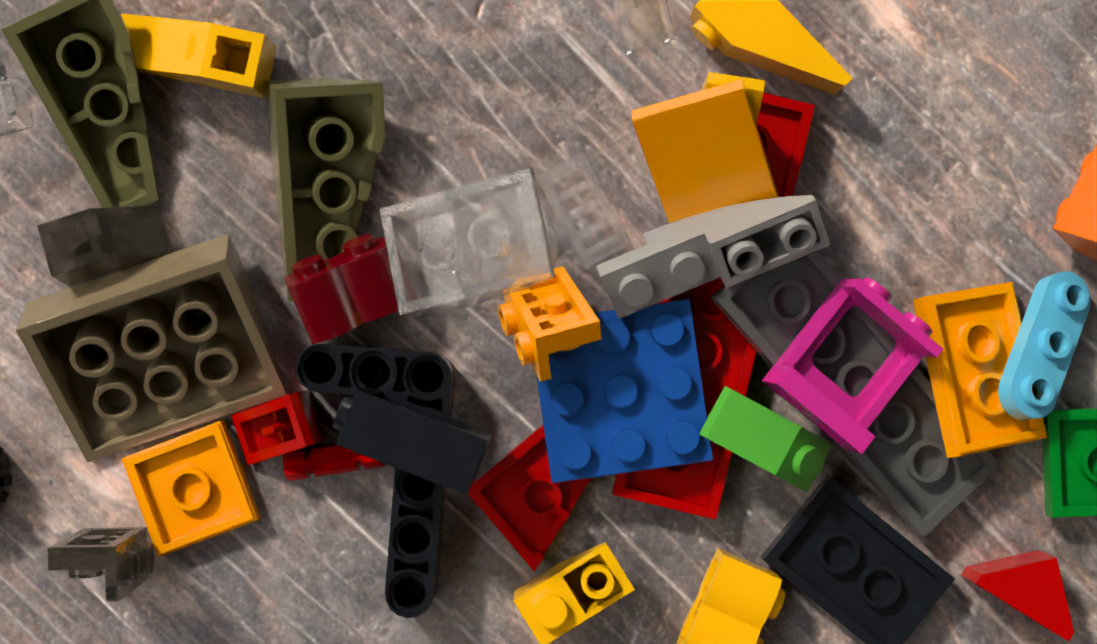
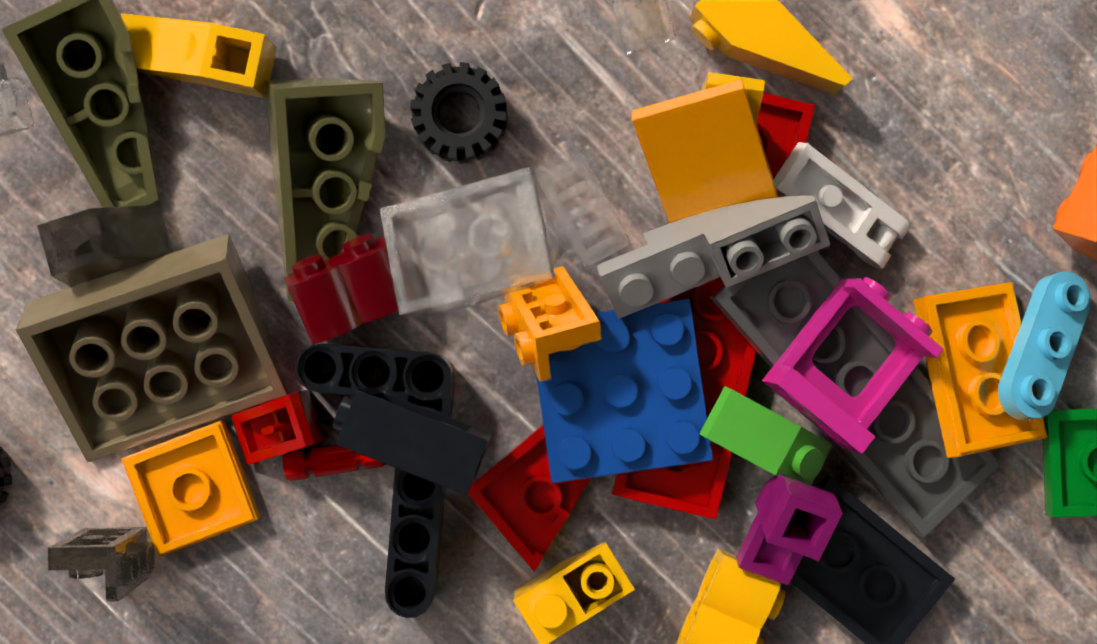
(455, 81): none -> black tyre
(789, 524): none -> magenta brick
(844, 204): none -> white plate
(1029, 585): red slope -> none

